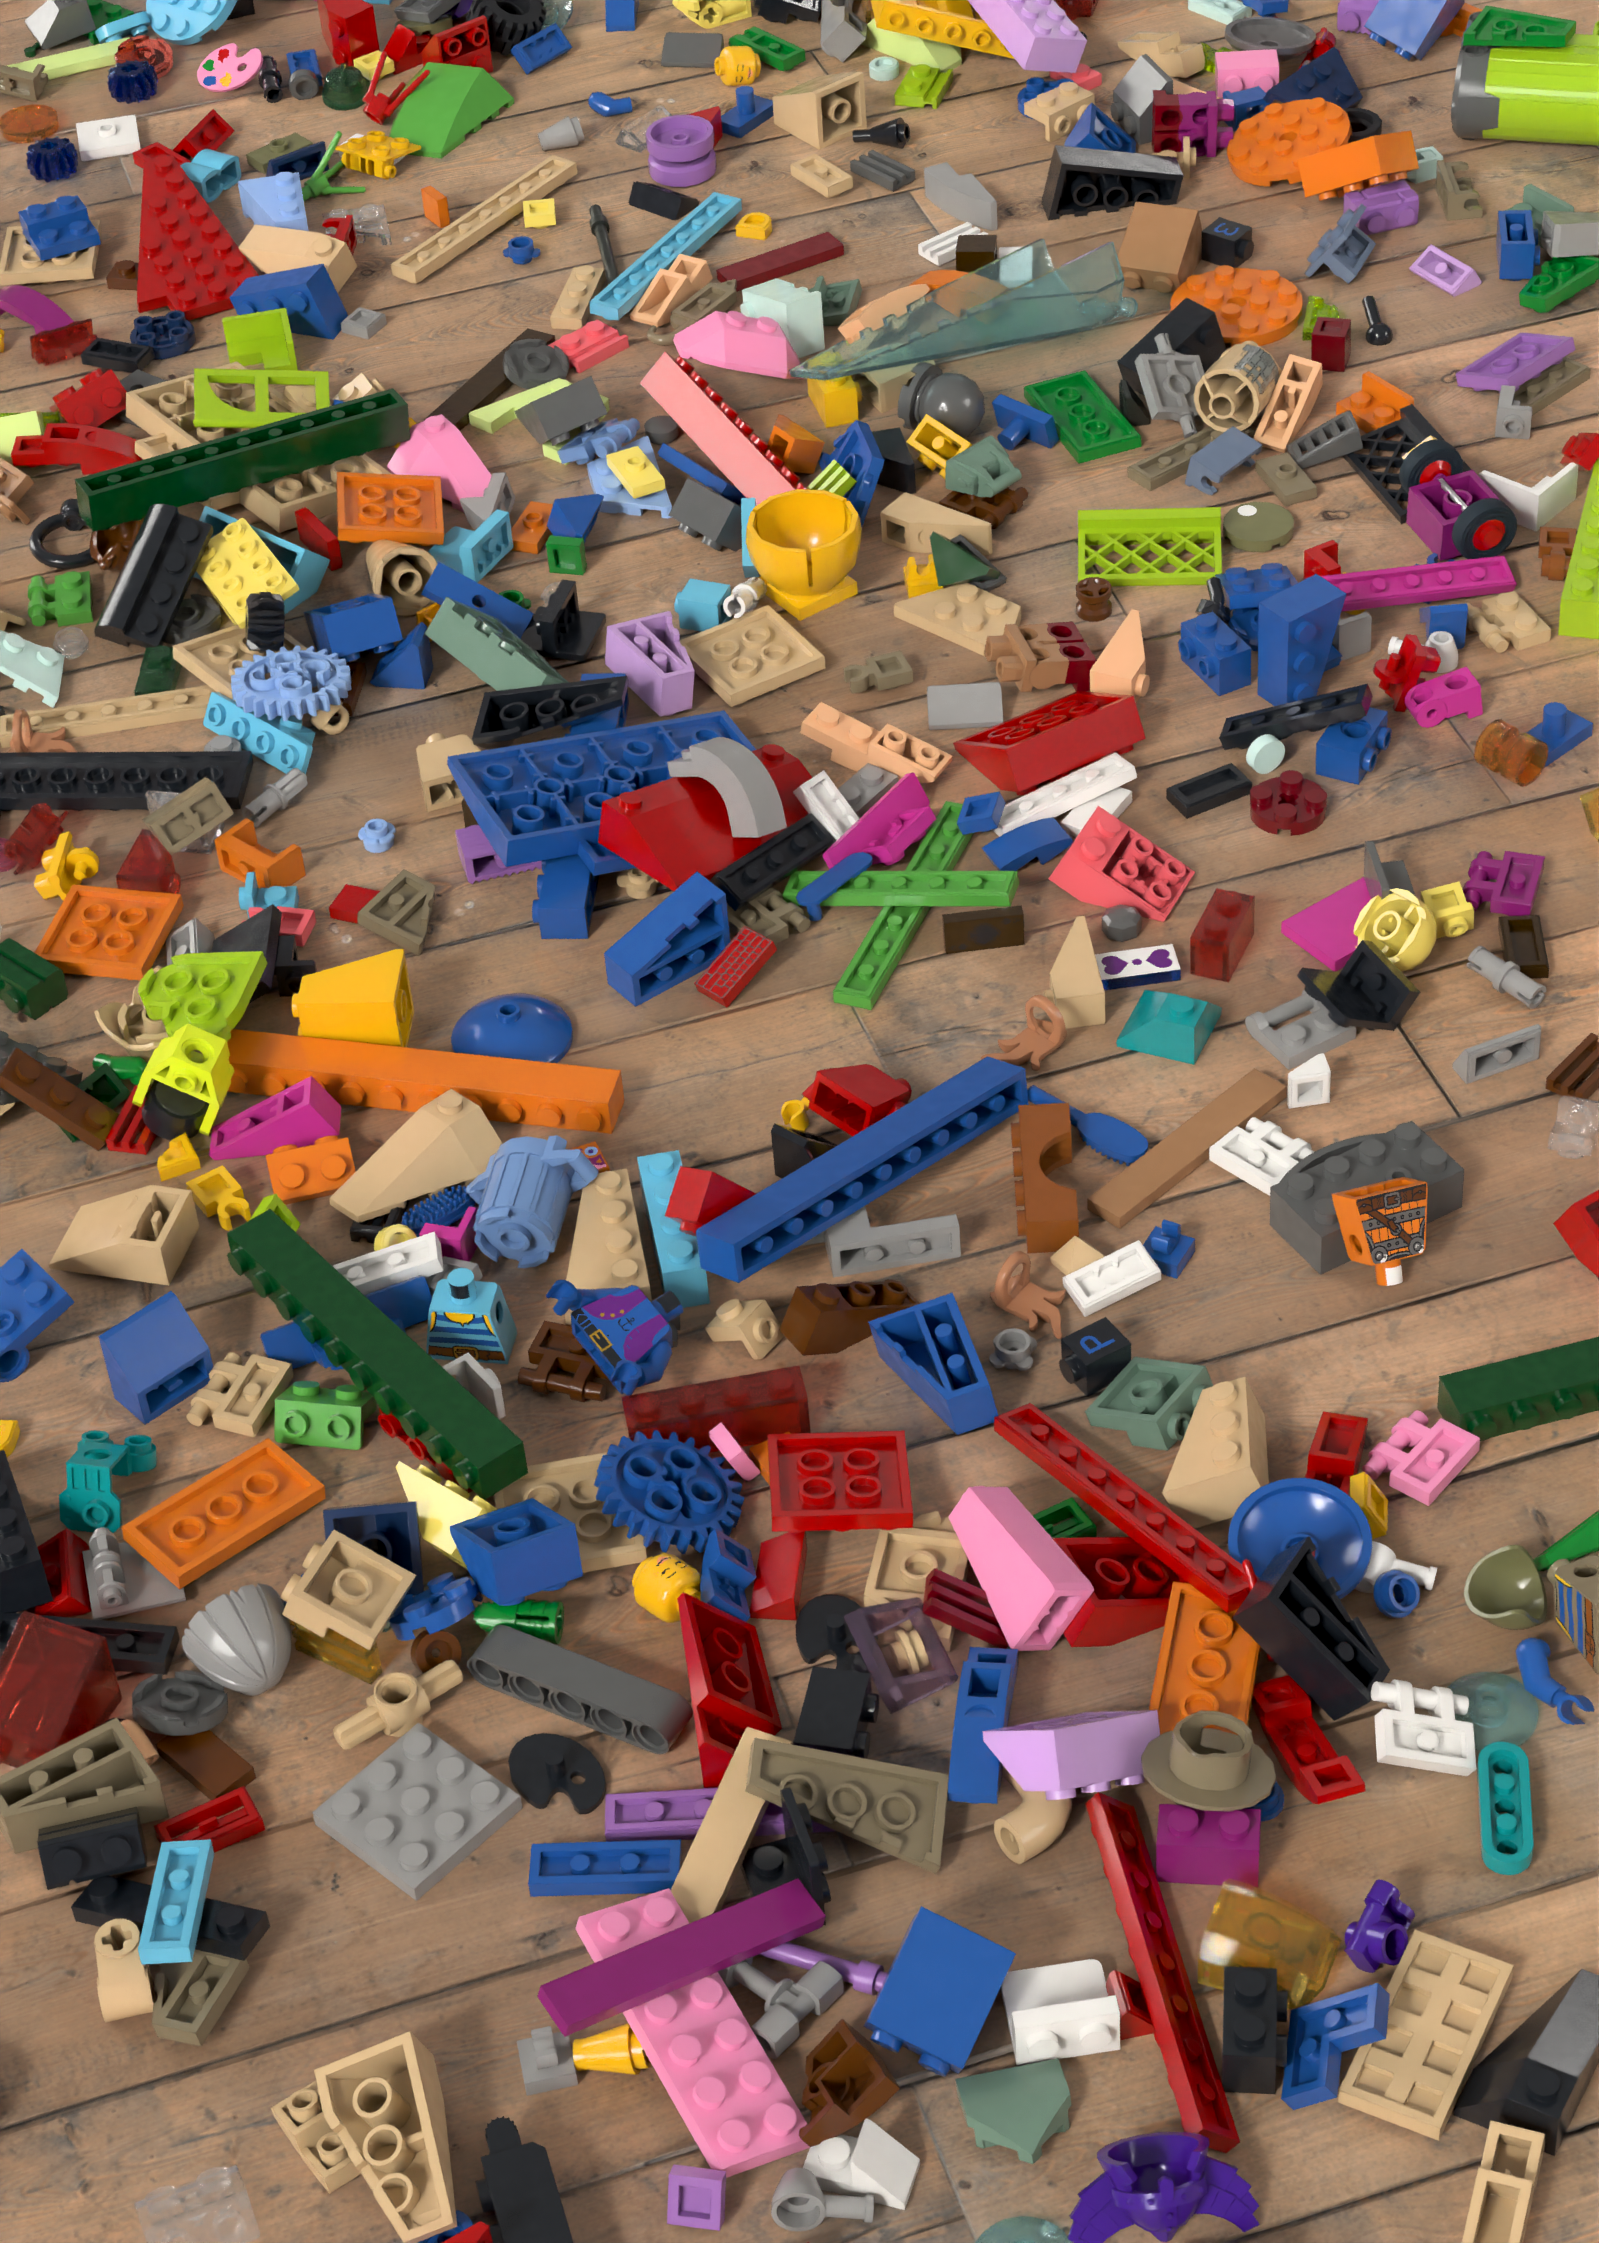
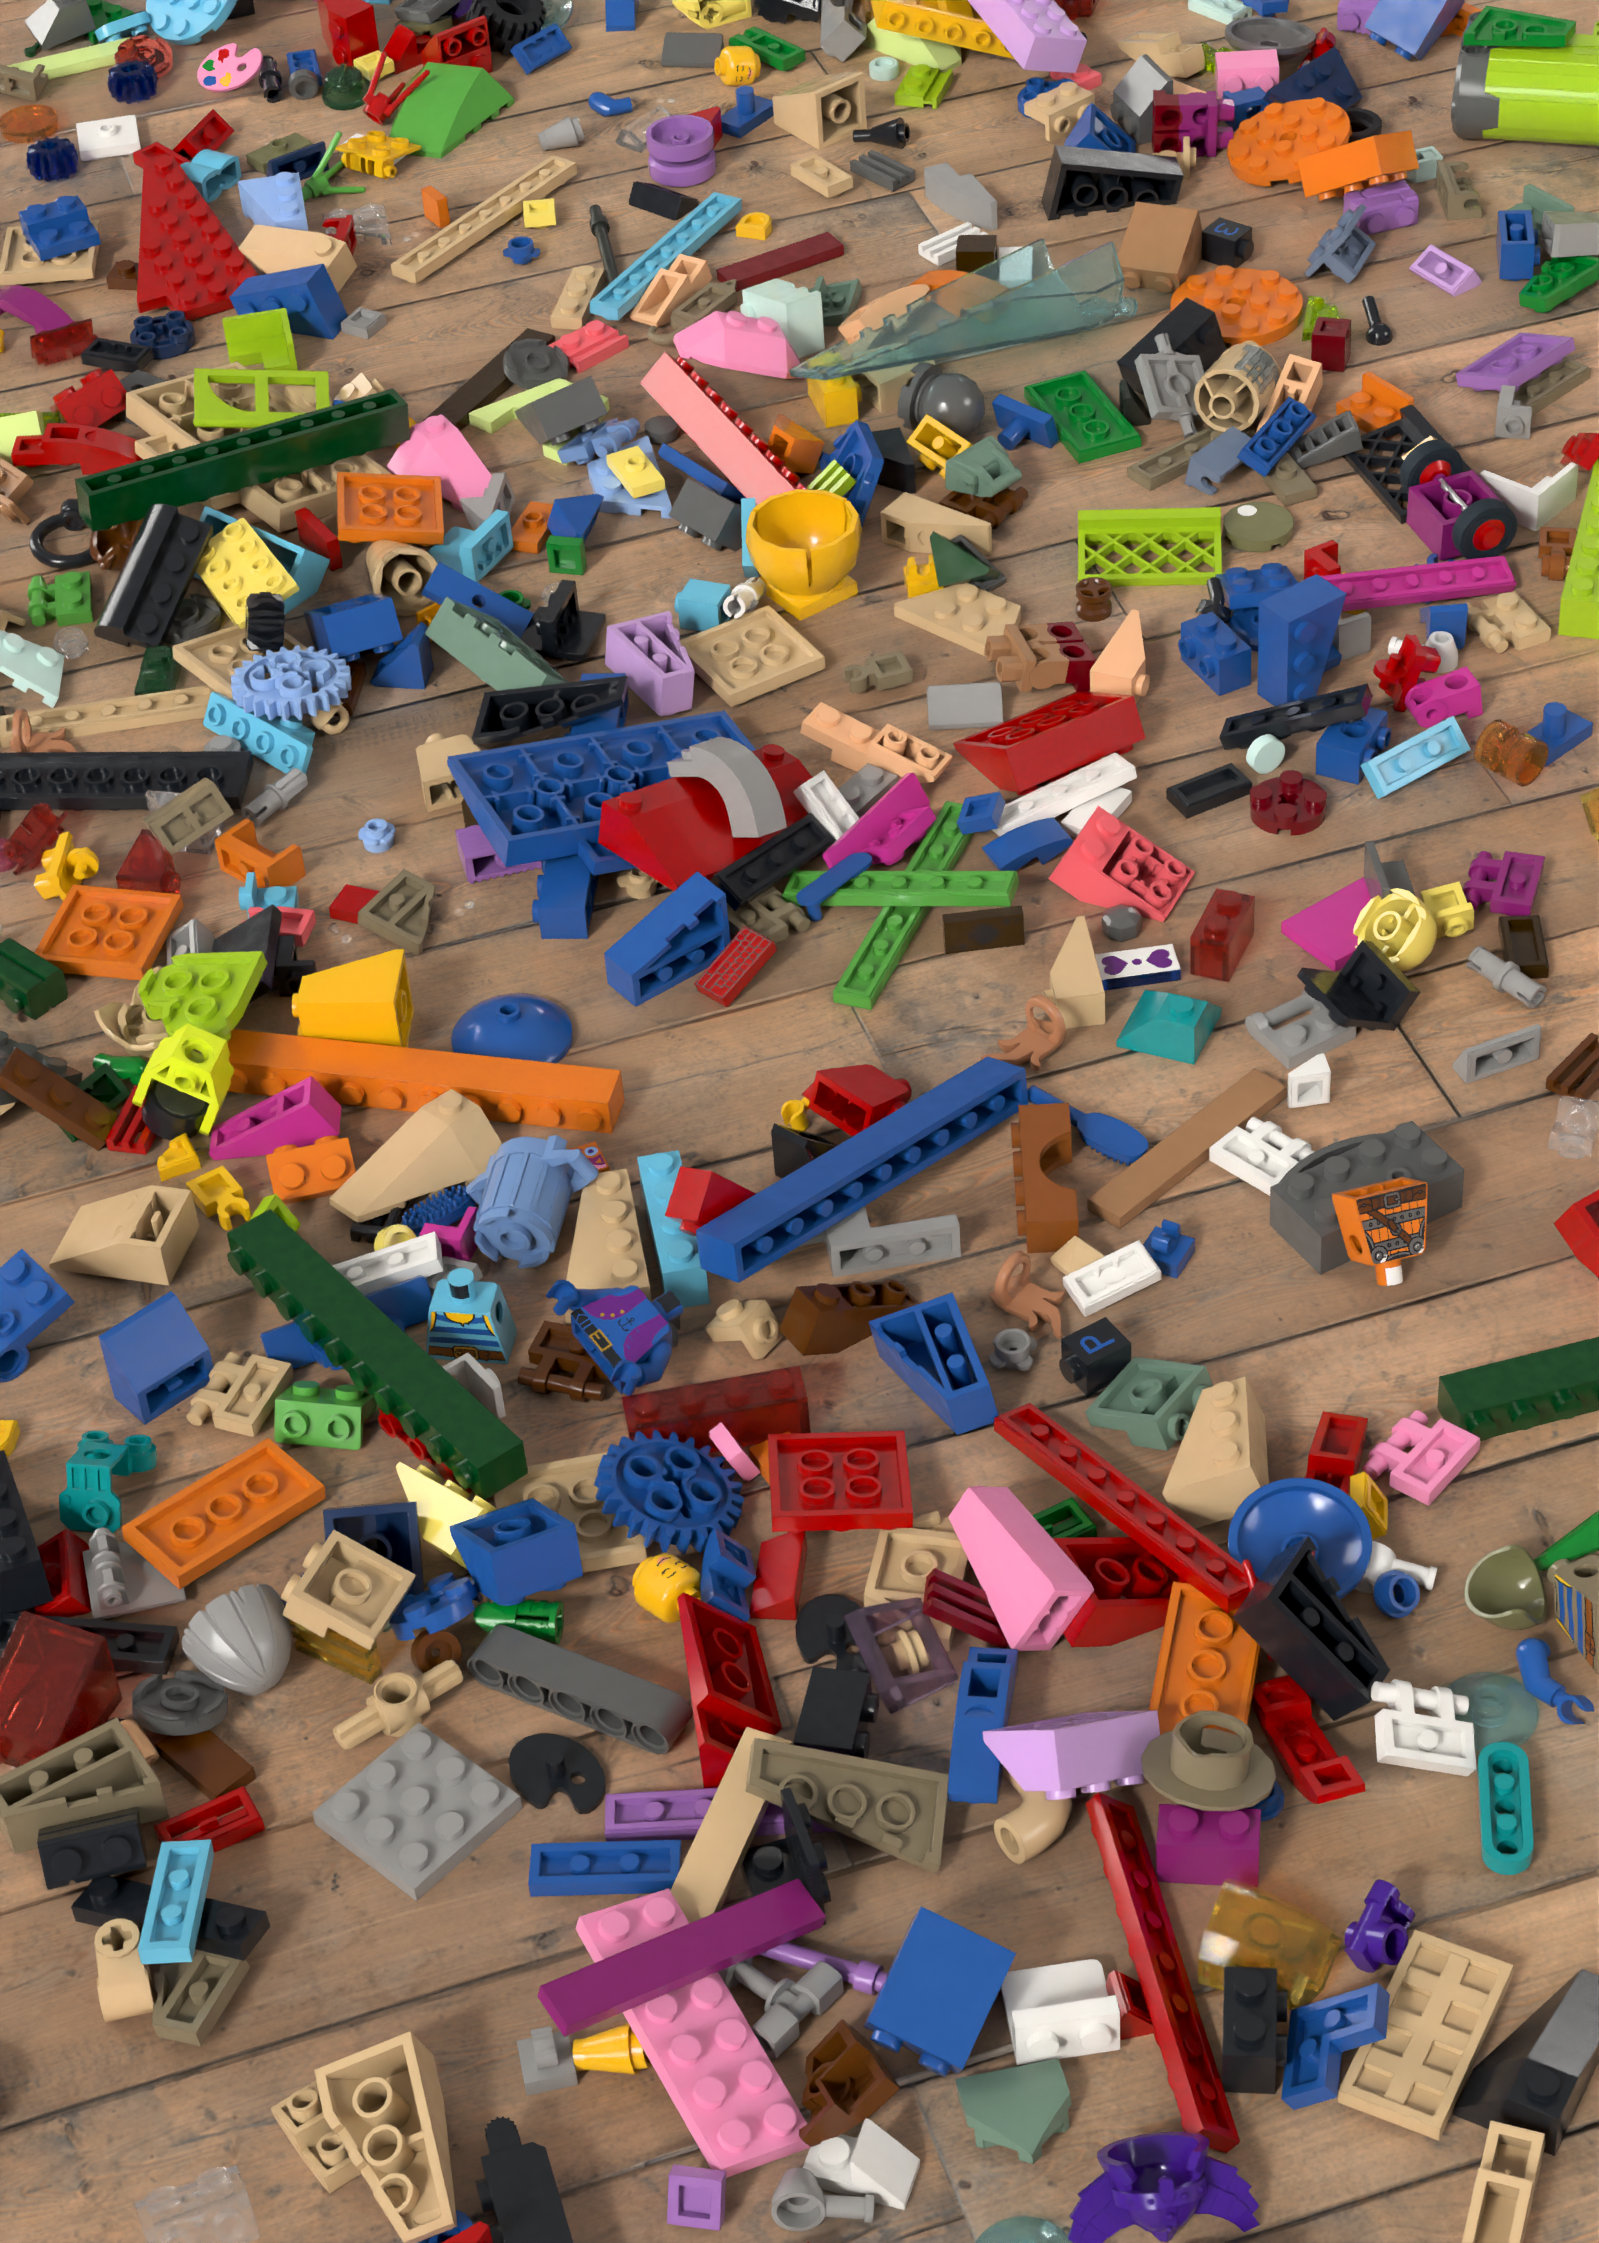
(1277, 436): none -> blue tile
(1415, 757): none -> medium azure plate

